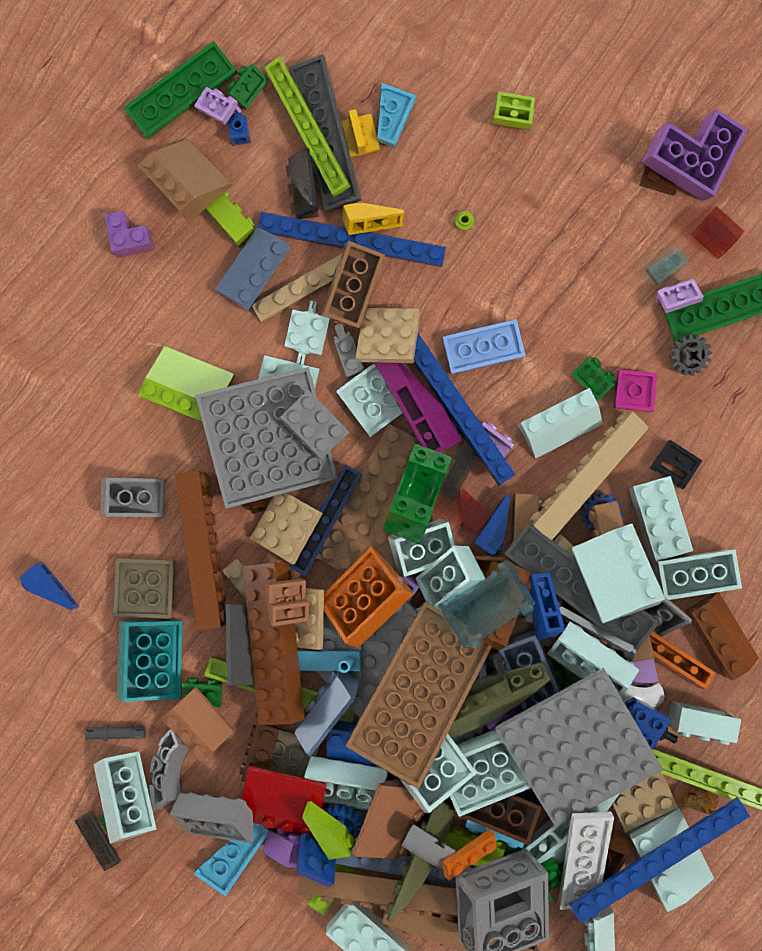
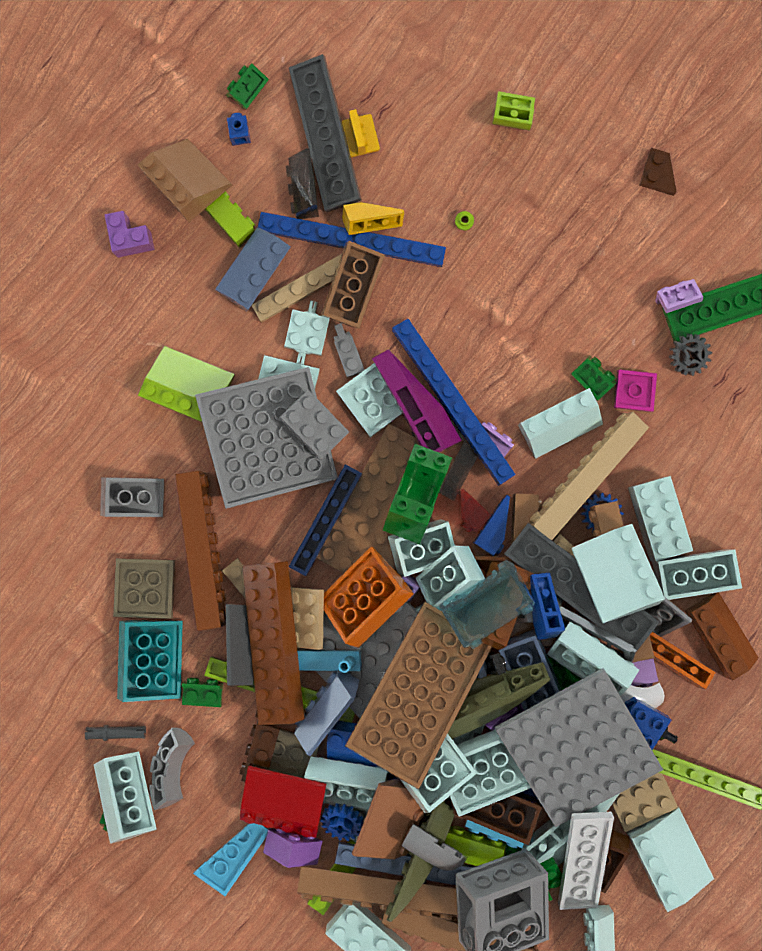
(43, 583): blue slope -> none
(97, 840): clear smoke plate -> none
(180, 90): green plate -> none
(198, 724): nougat slope -> none
(214, 817): light grey slope -> none
(217, 105): lavender bracket -> none
(256, 506): reddish brown plate -> none
(286, 526): tan plate -> none
(287, 602): nougat slope -> none
(307, 126): lime plate -> none
(314, 862): blue plate -> none
(328, 832): lime slope -> none
(388, 335): tan plate -> none
(394, 113): medium azure wing -> none
(469, 854): orange plate -> none
(483, 346): light blue plate -> none
(659, 860): blue plate -> none
(667, 265): clear light blue plate -> none
(680, 459): black plate -> none
(700, 161): medium lavender brick -> none
(701, 801): clear yellow rock -> none
(704, 723): light aqua brick -> none
(717, 232): clear red slope -> none

